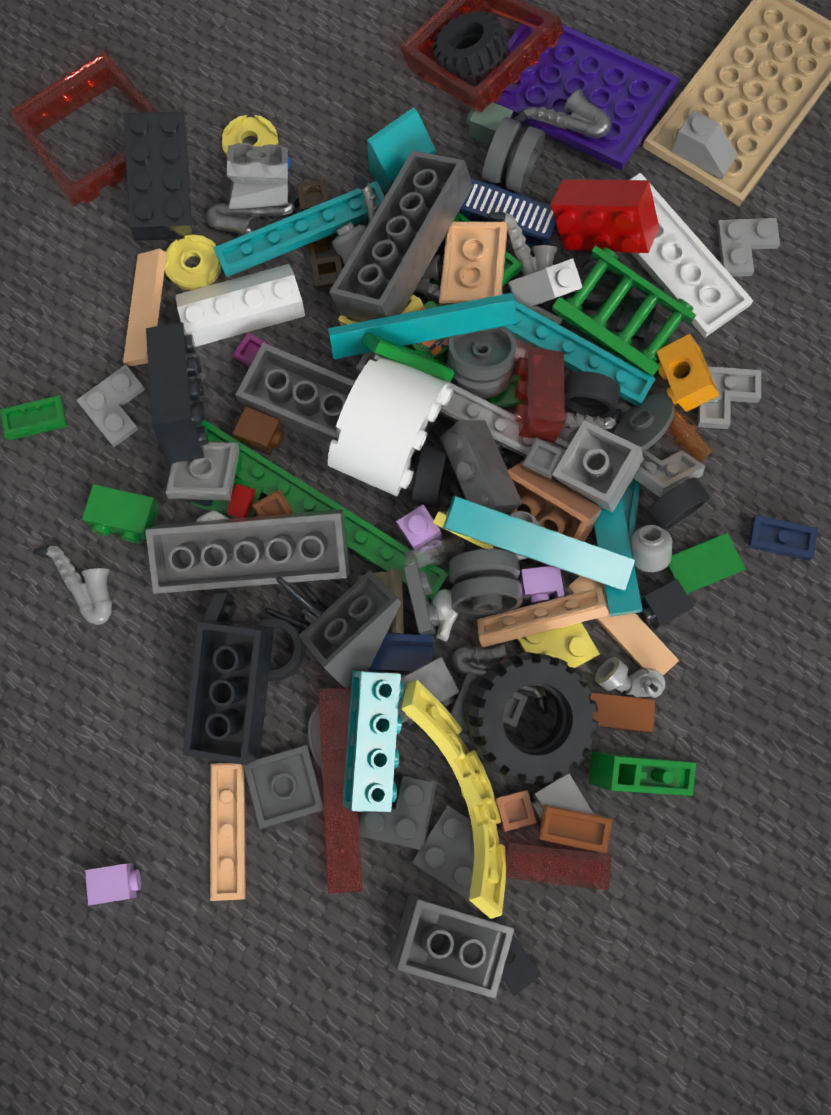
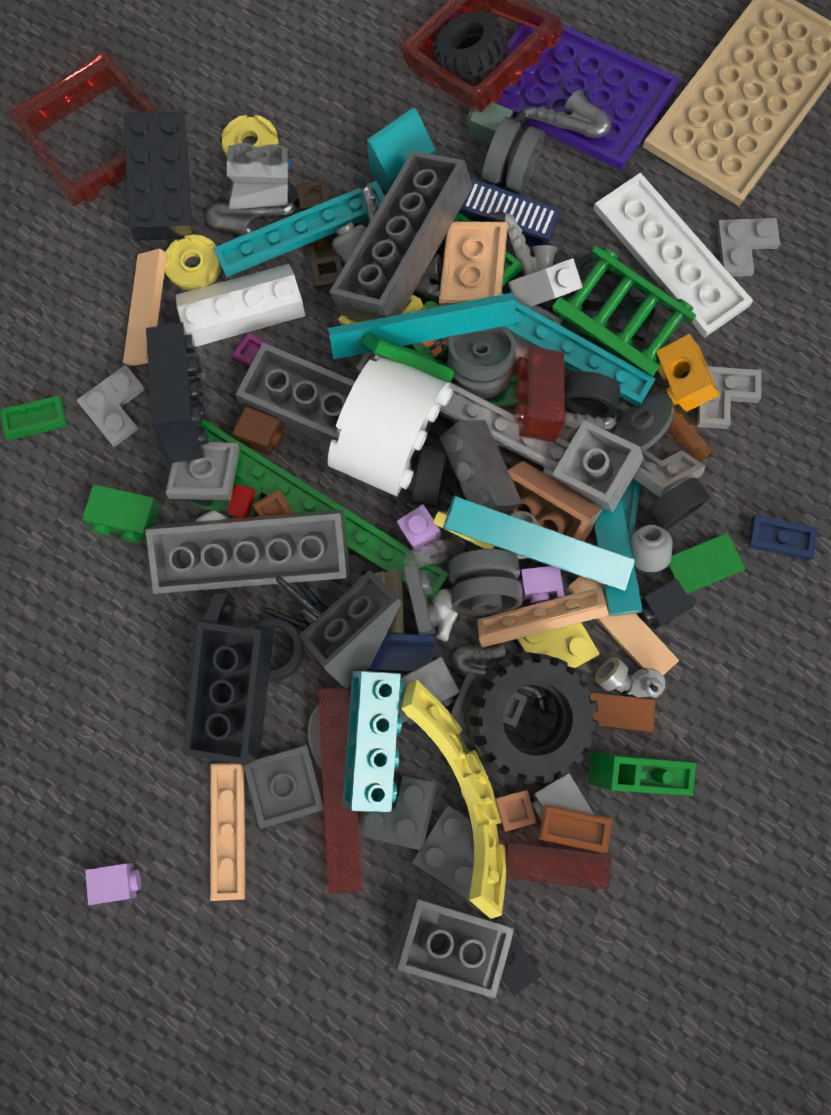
(92, 595): light grey piece -> none
(542, 459): flat silver tile -> none
(606, 215): red brick -> none
(705, 144): light grey slope -> none

